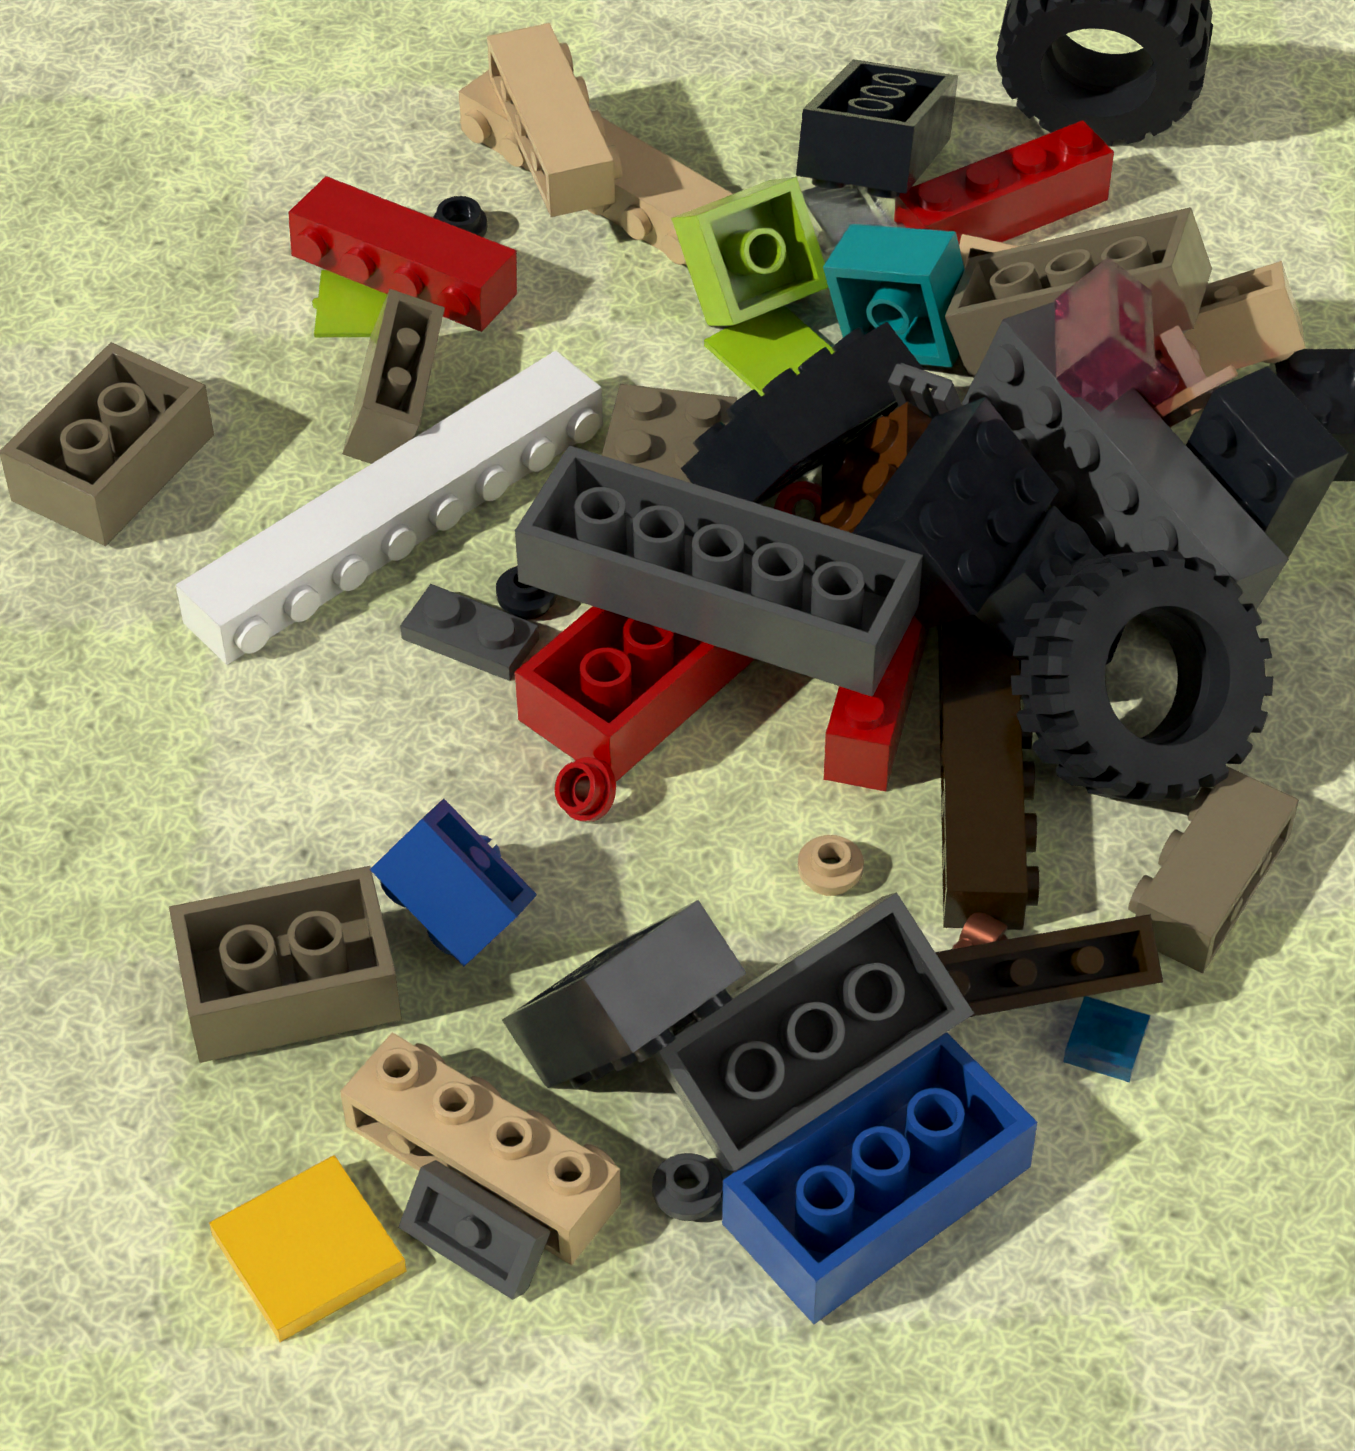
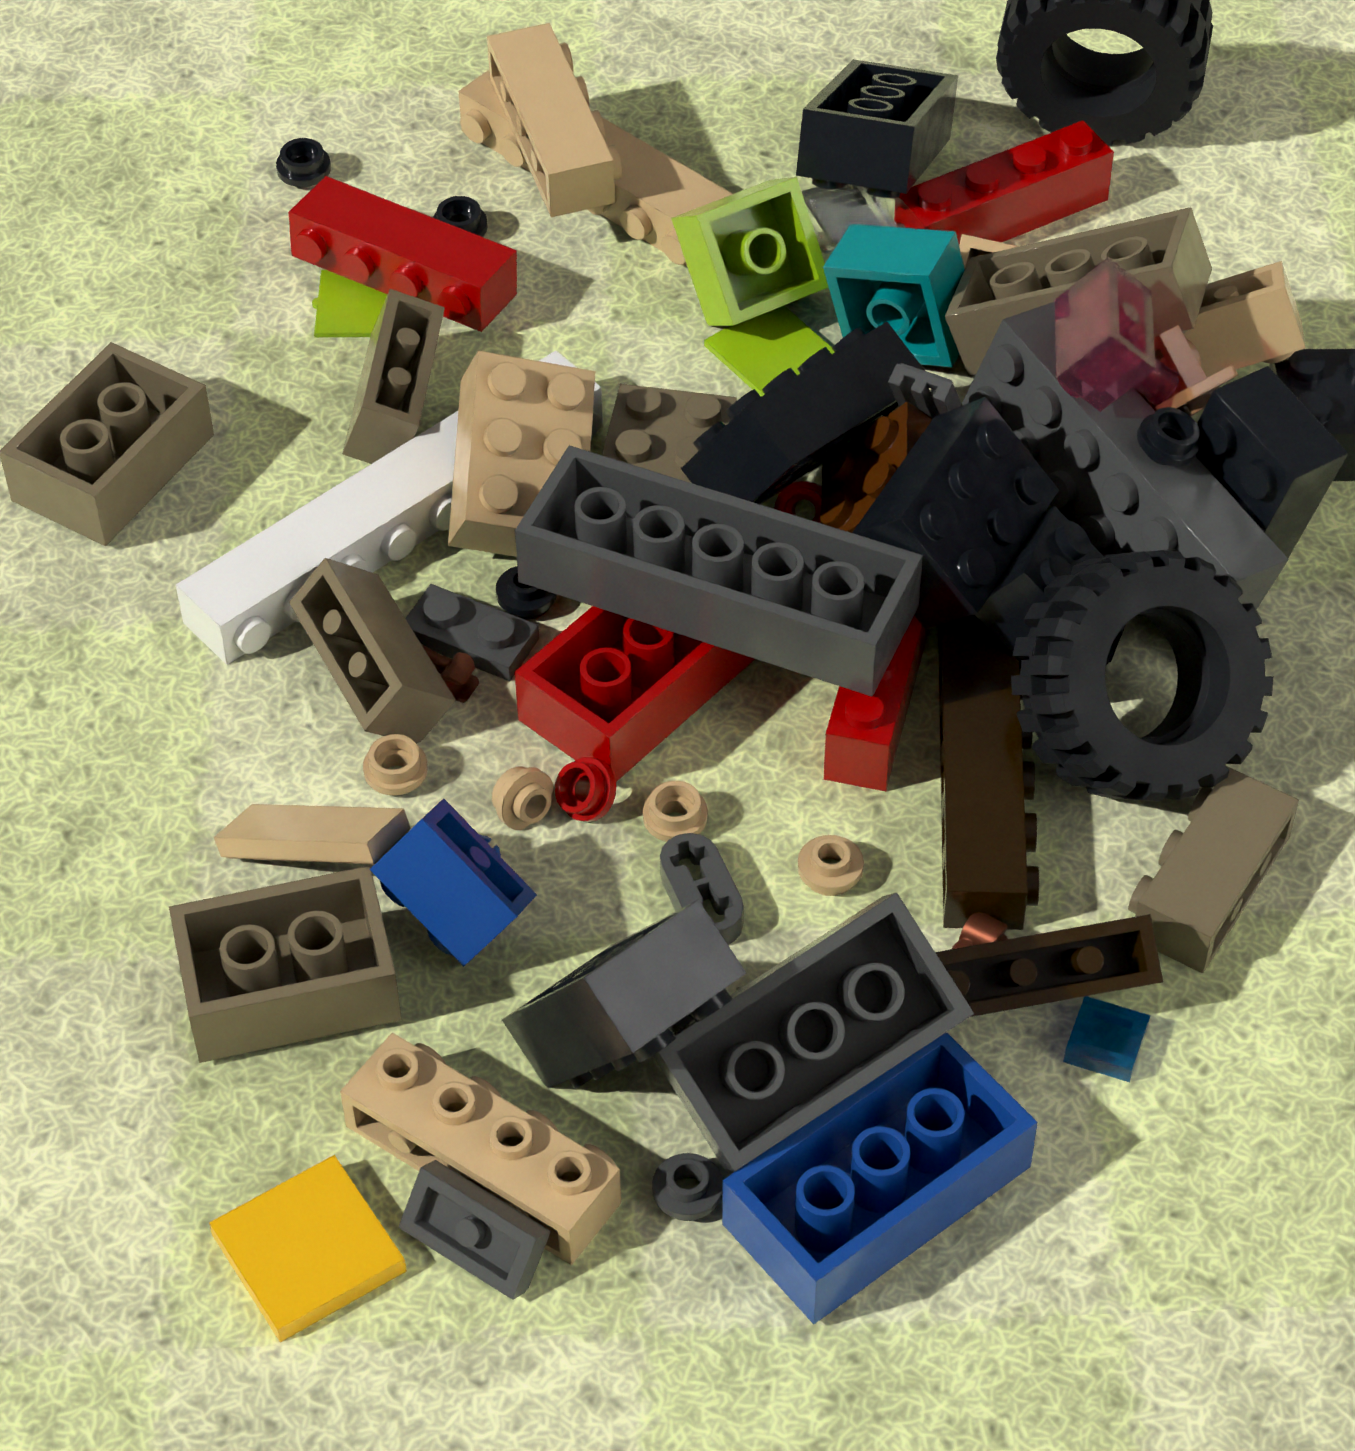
(303, 163): none -> black plate
(313, 833): none -> tan tile
(371, 651): none -> dark tan brick
(395, 751): none -> tan plate
(455, 673): none -> copper hand
(509, 438): none -> tan brick
(522, 796): none -> tan plate
(674, 797): none -> tan plate
(714, 881): none -> dark grey beam
(1169, 437): none -> black plate

